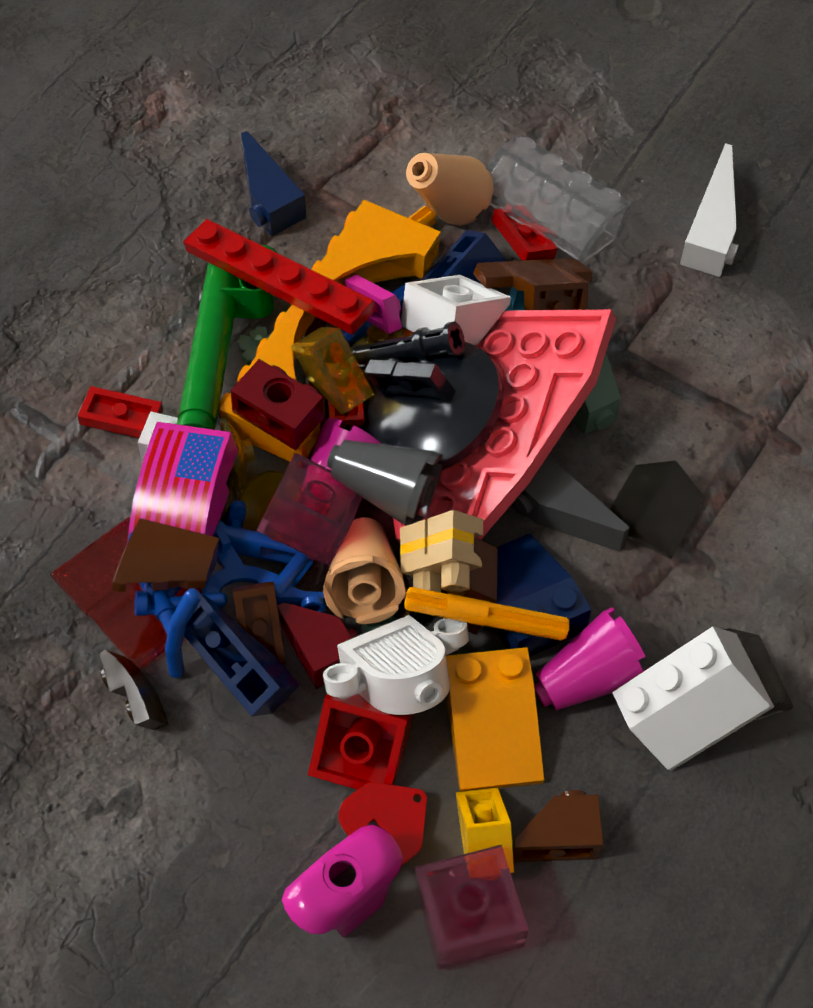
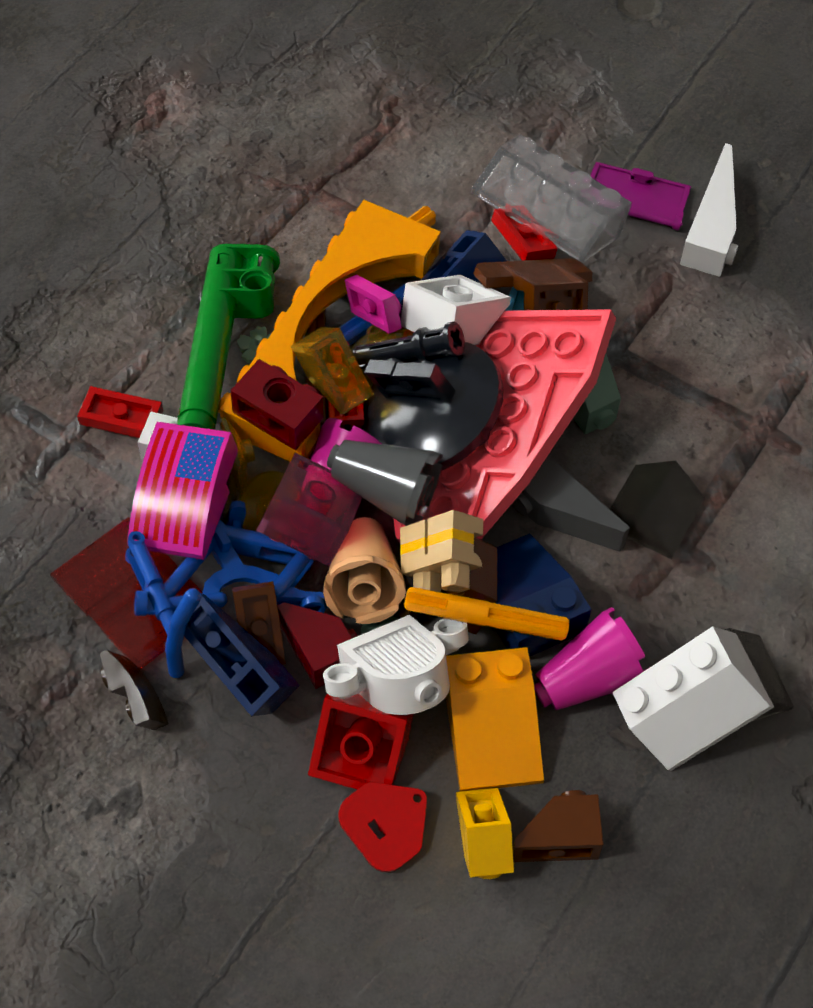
(166, 557): reddish brown slope -> none
(272, 194): dark blue slope -> none
(280, 276): red plate -> none
(322, 906): dark pink piece -> none
(451, 185): light nougat cone -> none
(470, 907): clear pink slope -> none
(657, 202): none -> magenta door

